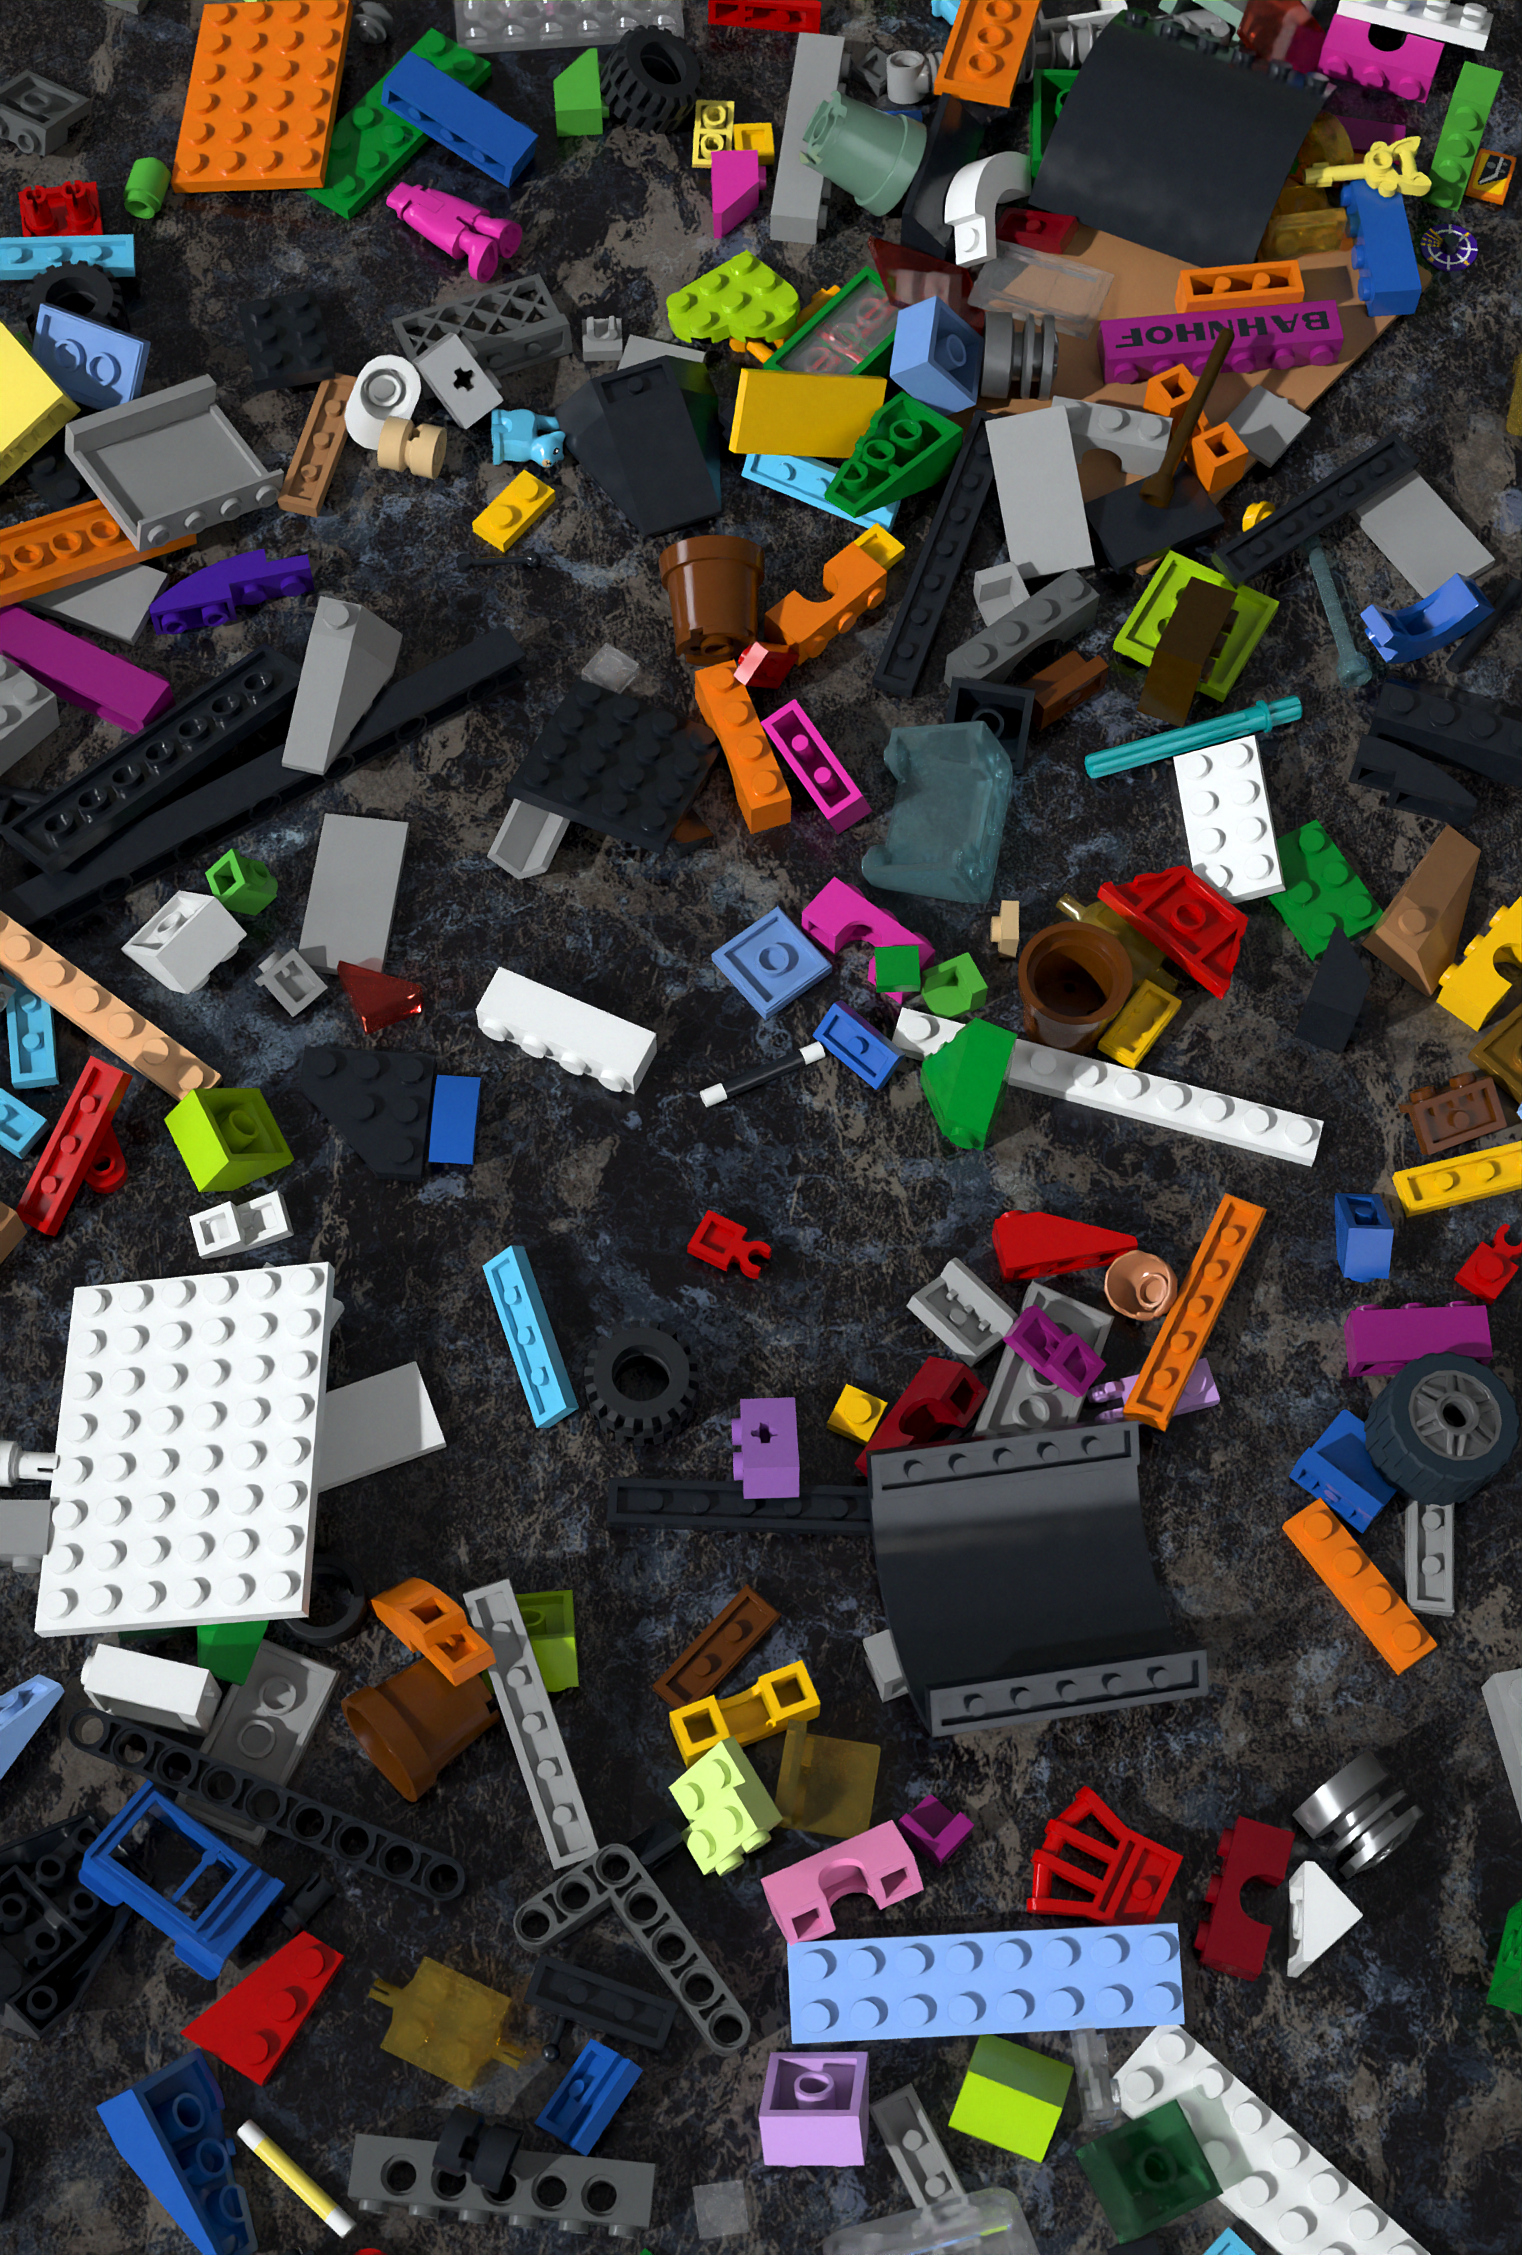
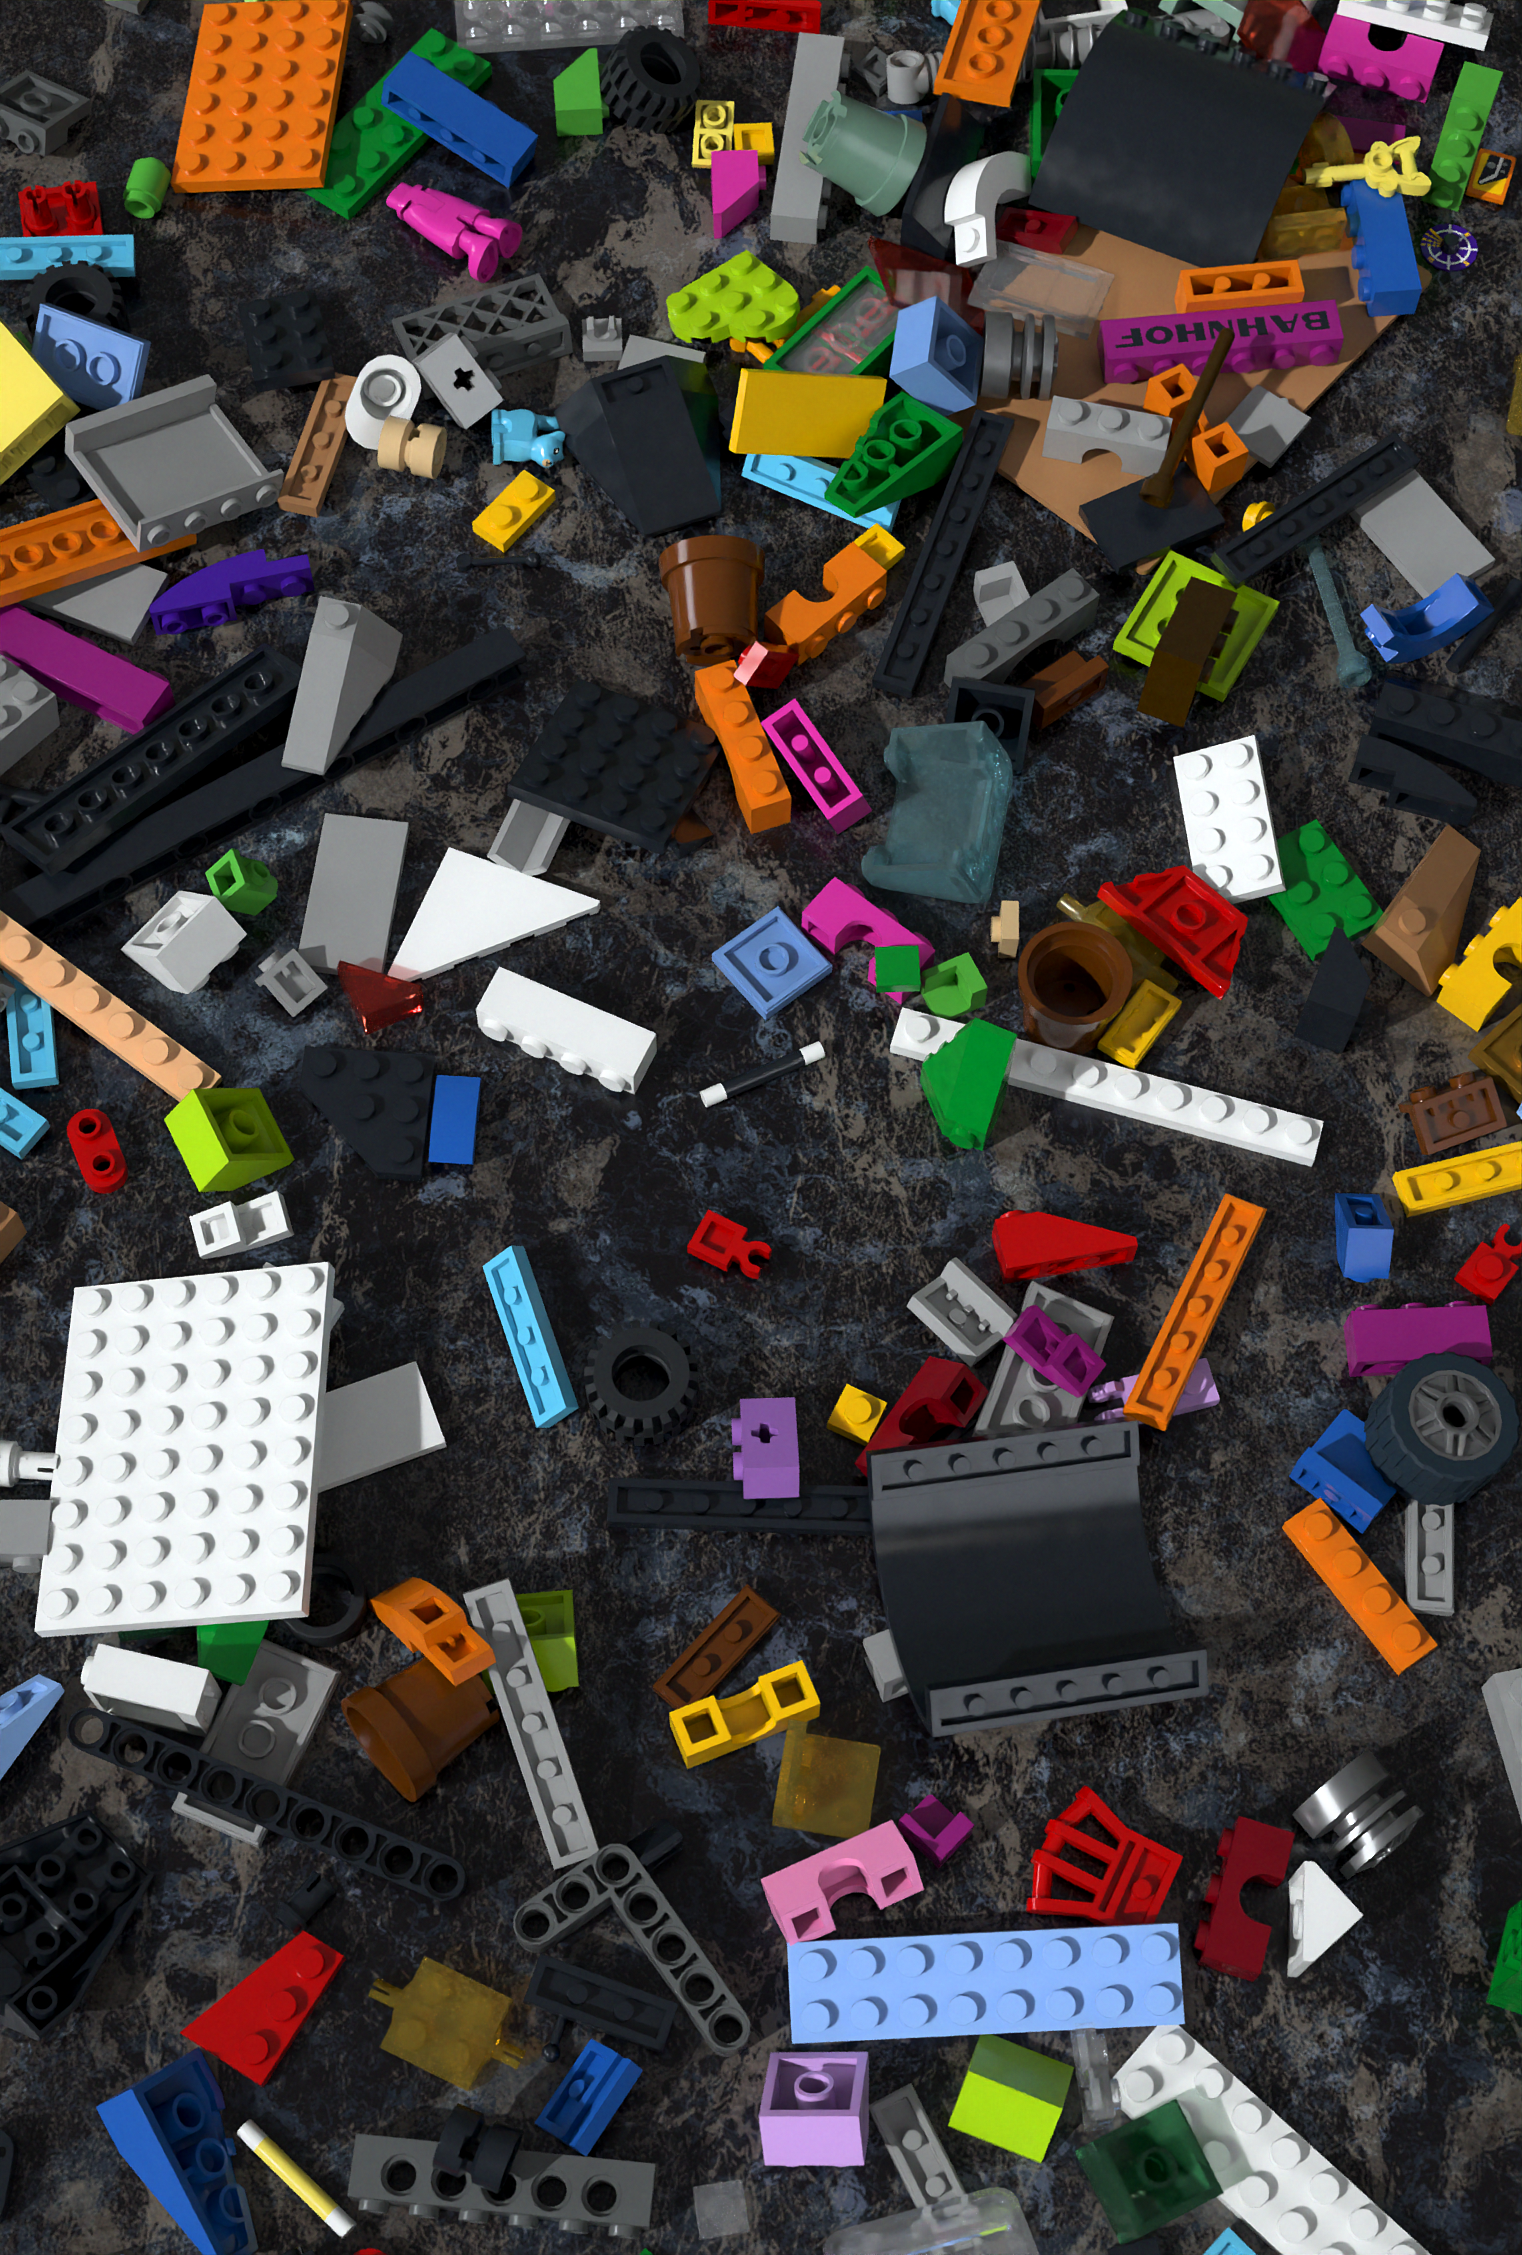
(73, 1145): red plate -> none
(227, 1919): blue piece -> none
(478, 911): none -> white tile
(610, 669): clear plate -> none
(725, 1808): yellowish green plate -> none
(859, 1044): blue plate -> none
(1040, 492): light grey tile -> none
(1141, 1285): nougat hair -> none
(1194, 736): teal axle -> none

